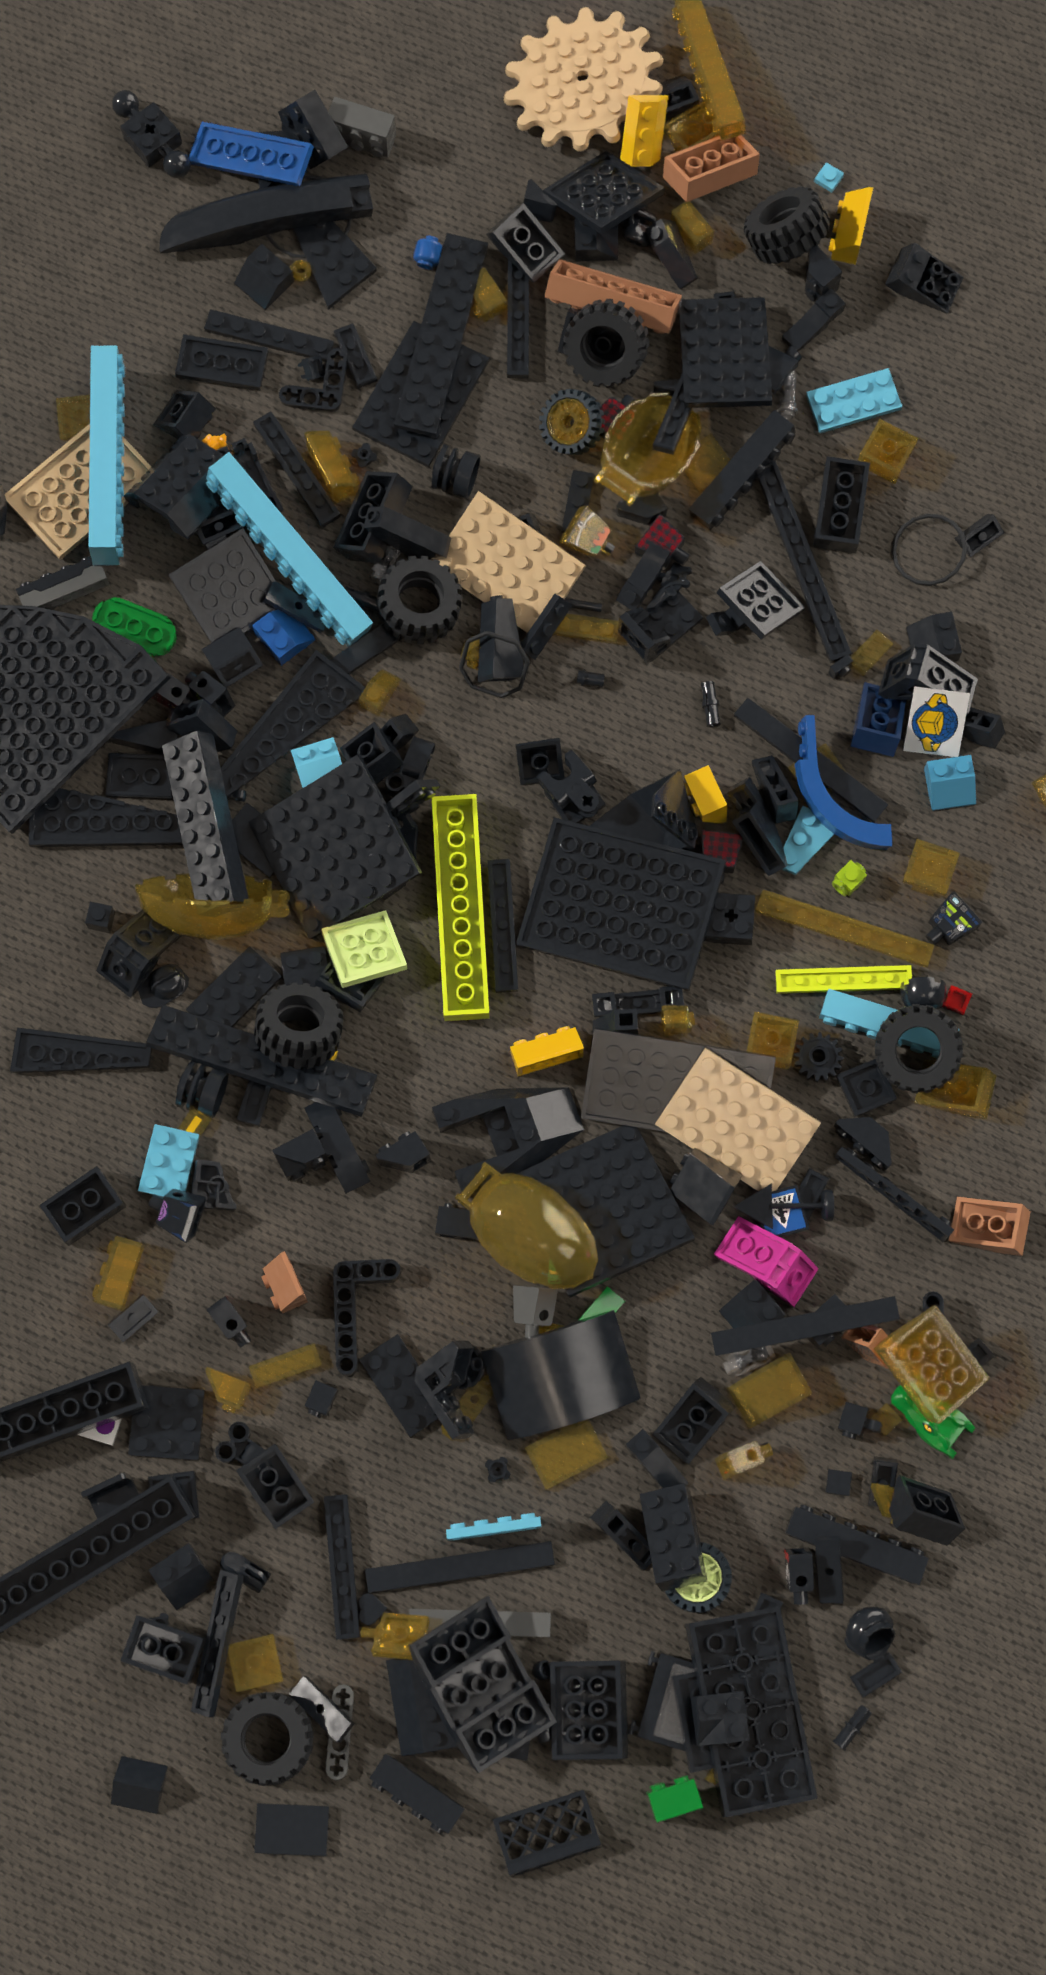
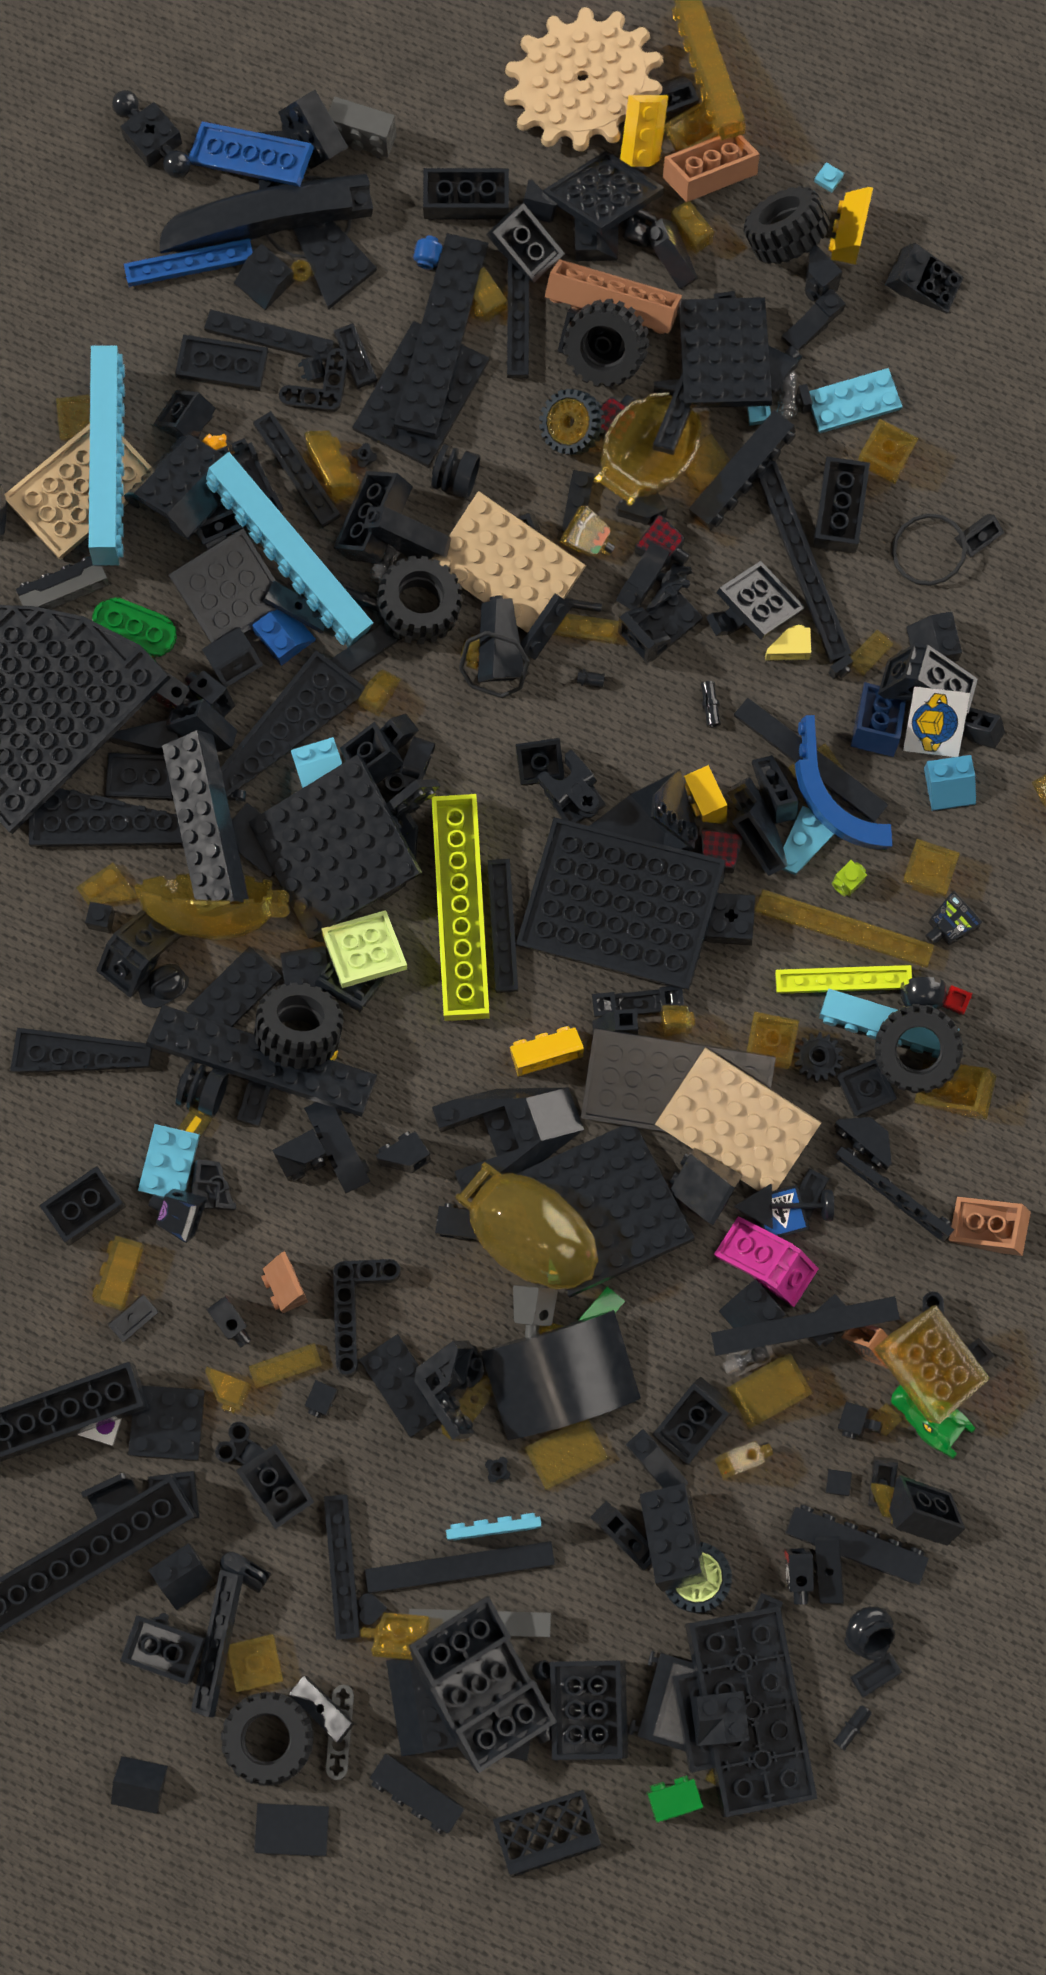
(106, 887): none -> clear yellow wing
(187, 262): none -> blue plate
(465, 193): none -> black brick
(758, 414): none -> medium azure plate
(791, 645): none -> light yellow slope
(803, 398): none -> black plate

